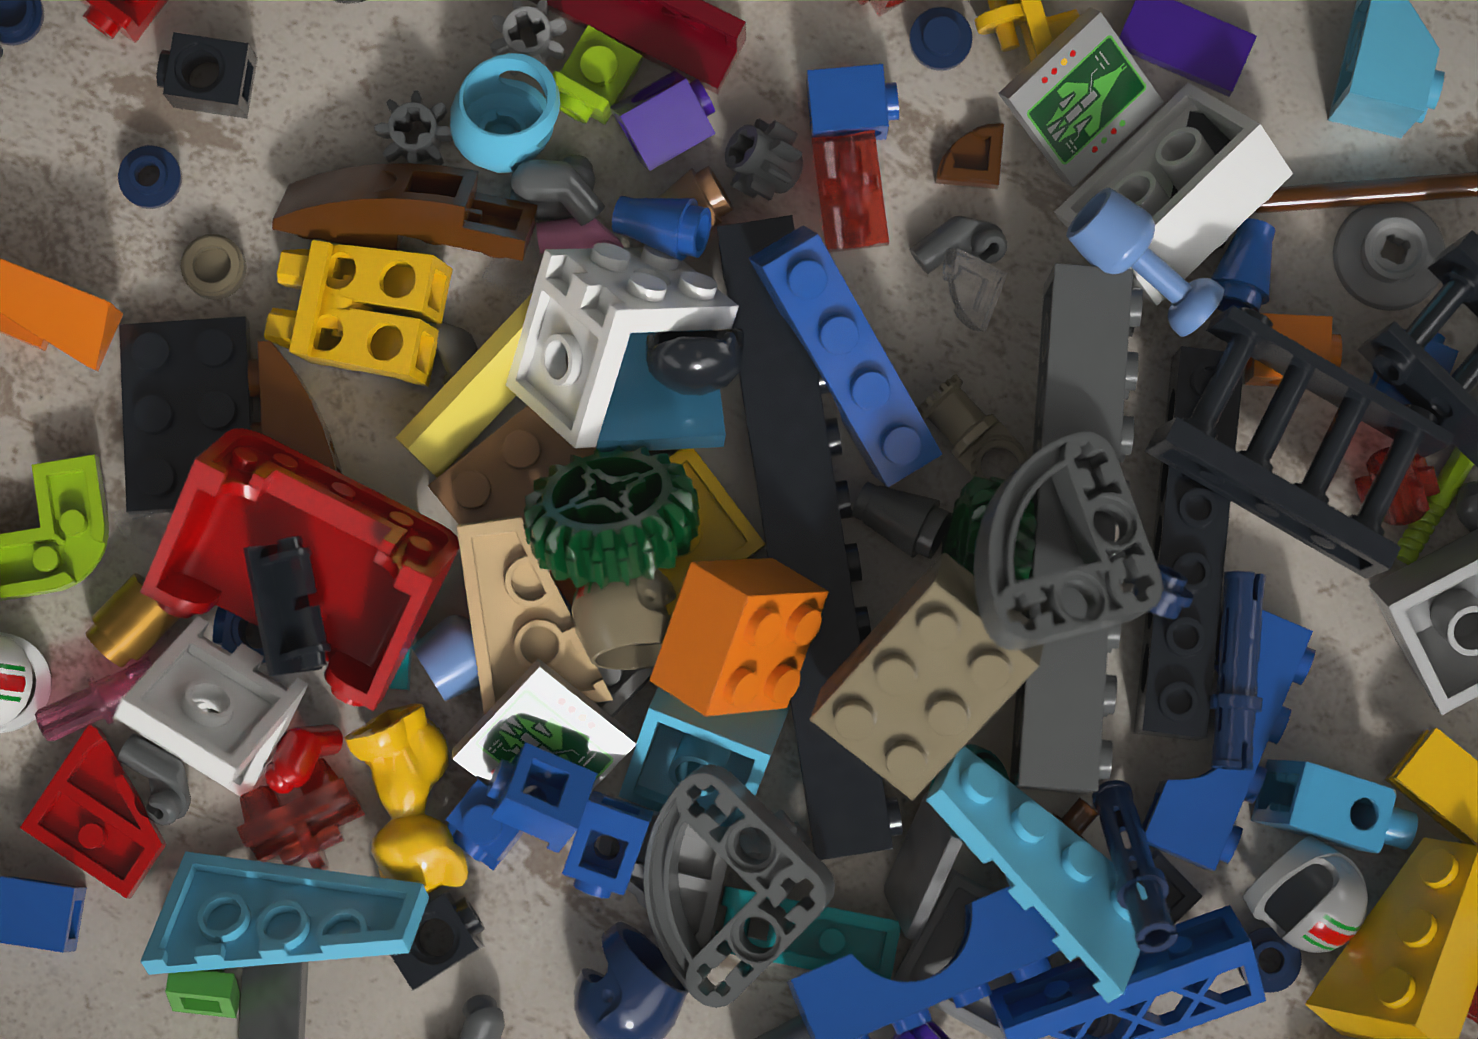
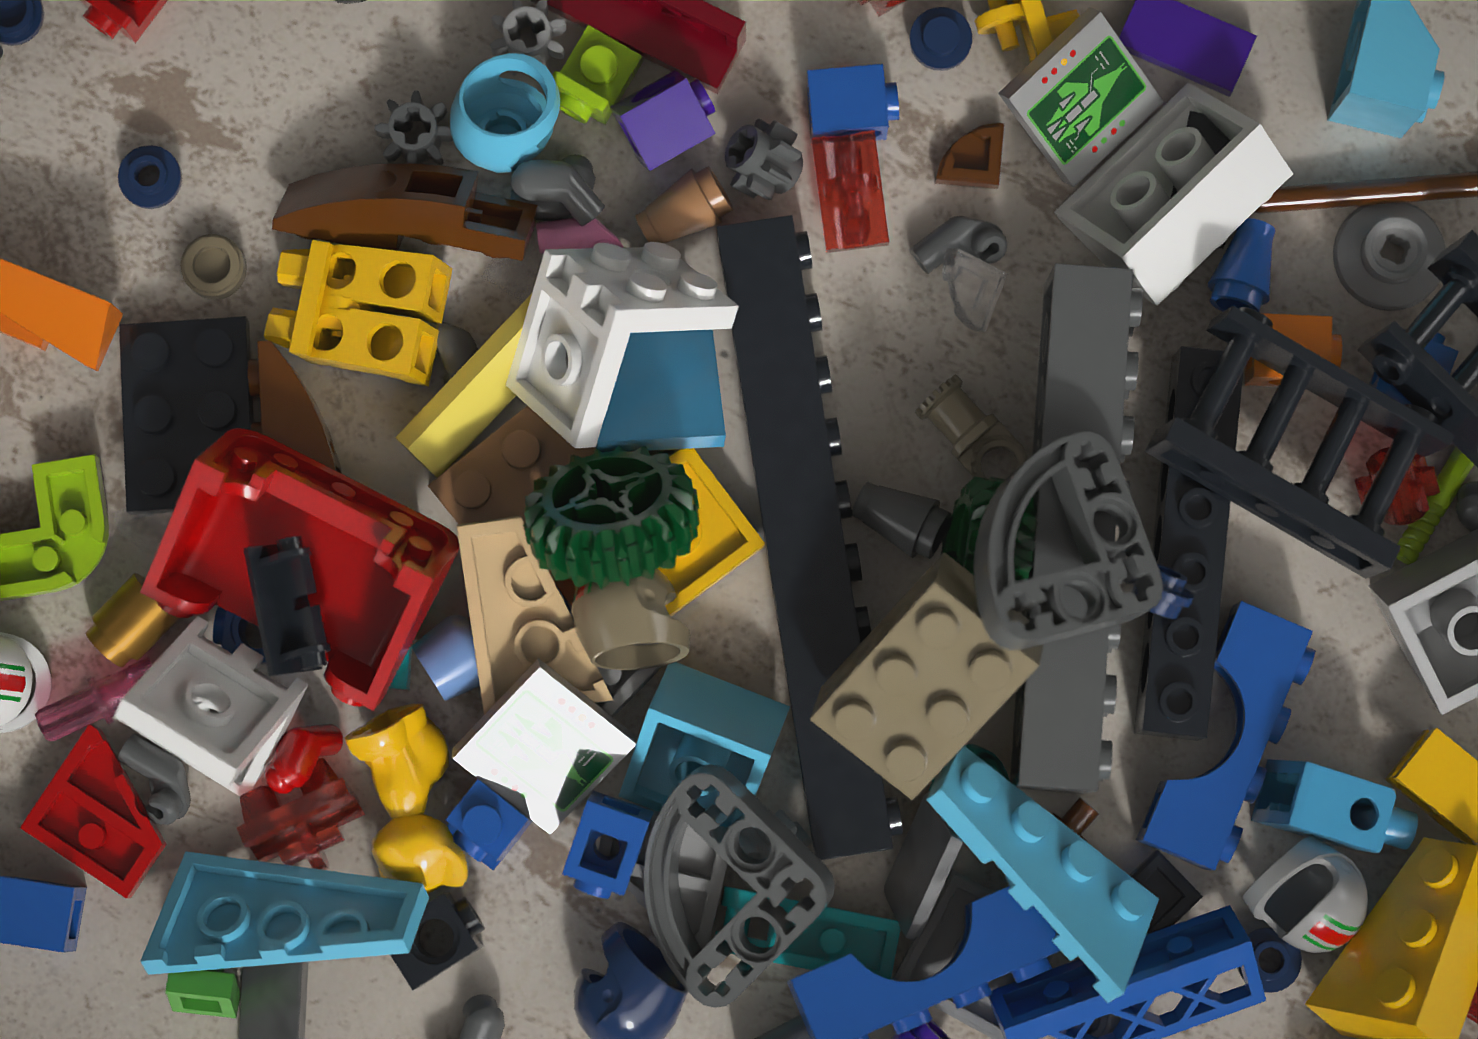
(227, 94): black brick -> none
(541, 795): blue brick -> none
(665, 224): blue cone -> none
(695, 359): black hair -> none
(739, 636): orange brick -> none
(847, 355): blue arch -> none
(1117, 236): medium blue piece -> none
(1150, 916): dark blue pin -> none
(1238, 671): dark blue pin -> none

